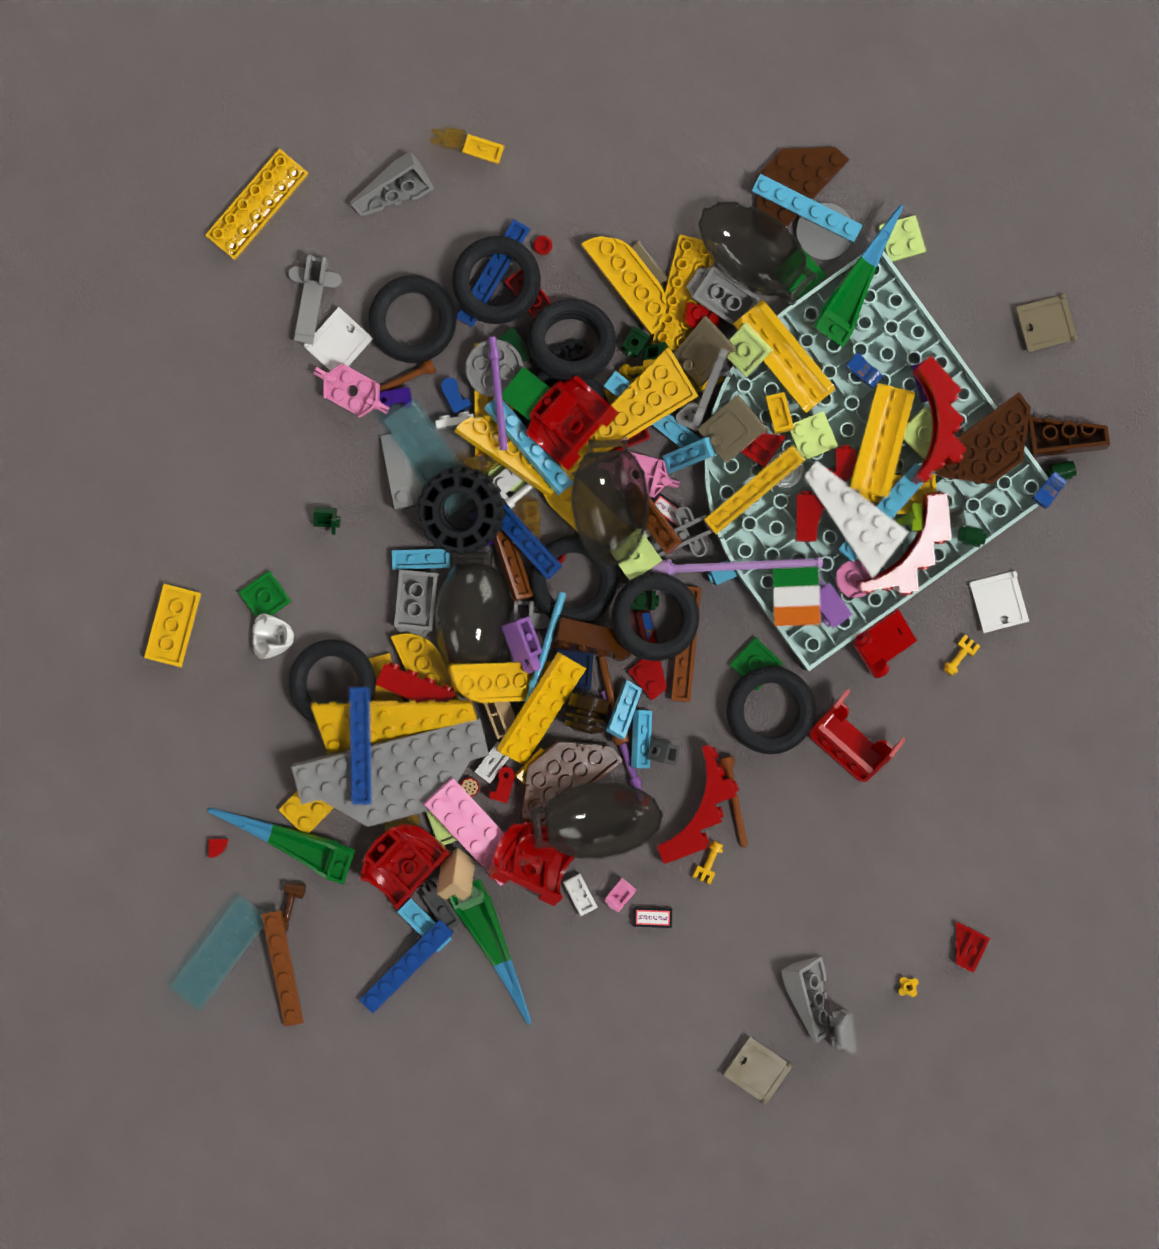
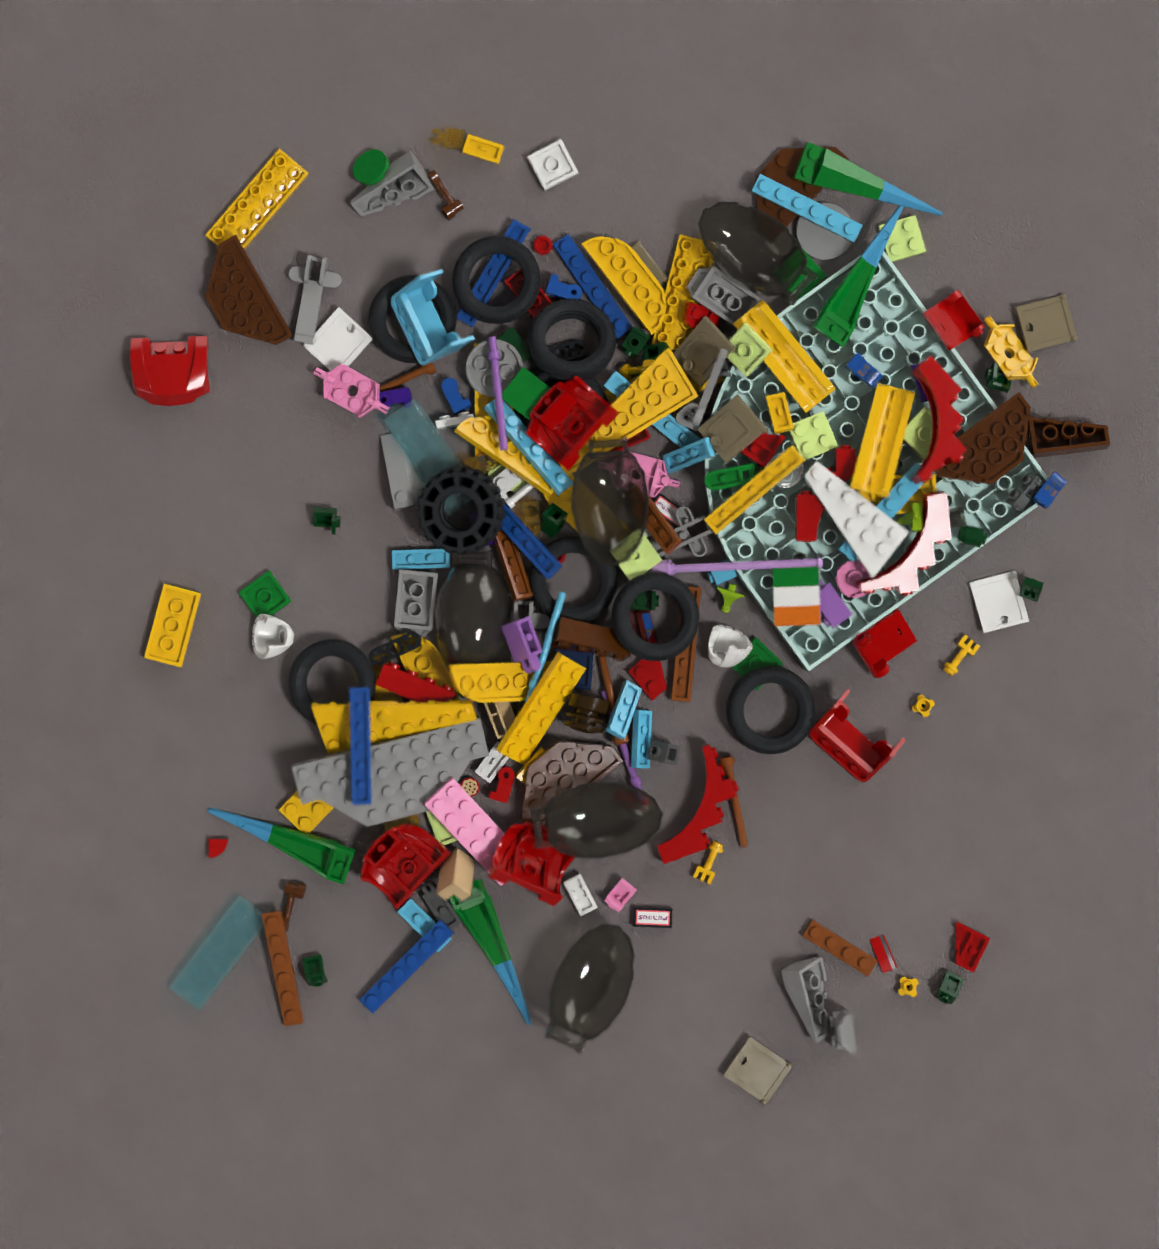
(169, 370): none -> red piece
(242, 298): none -> reddish brown plate
(314, 970): none -> dark green bracket
(370, 167): none -> green tile
(392, 656): none -> black beam
(422, 321): none -> medium azure windscreen
(452, 207): none -> reddish brown brick
(552, 165): none -> white plate
(553, 520): none -> dark green brick
(562, 290): none -> blue leg
(591, 985): none -> clear smoke windscreen
(592, 284): none -> blue plate
(728, 646): none -> white hair
(729, 477): none -> green plate
(729, 596): none -> lime piece
(830, 171): none -> green plate
(839, 948): none -> dark orange plate
(883, 953): none -> red sticker
(918, 706): none -> yellow plate
(949, 988): none -> dark green bracket
(954, 320): none -> red door
(997, 379): none -> dark green bracket
(1003, 338): none -> yellow plate
(1029, 484): none -> dark grey hinge
(1031, 589): none -> dark green bracket
(1065, 469): dark green brick -> none

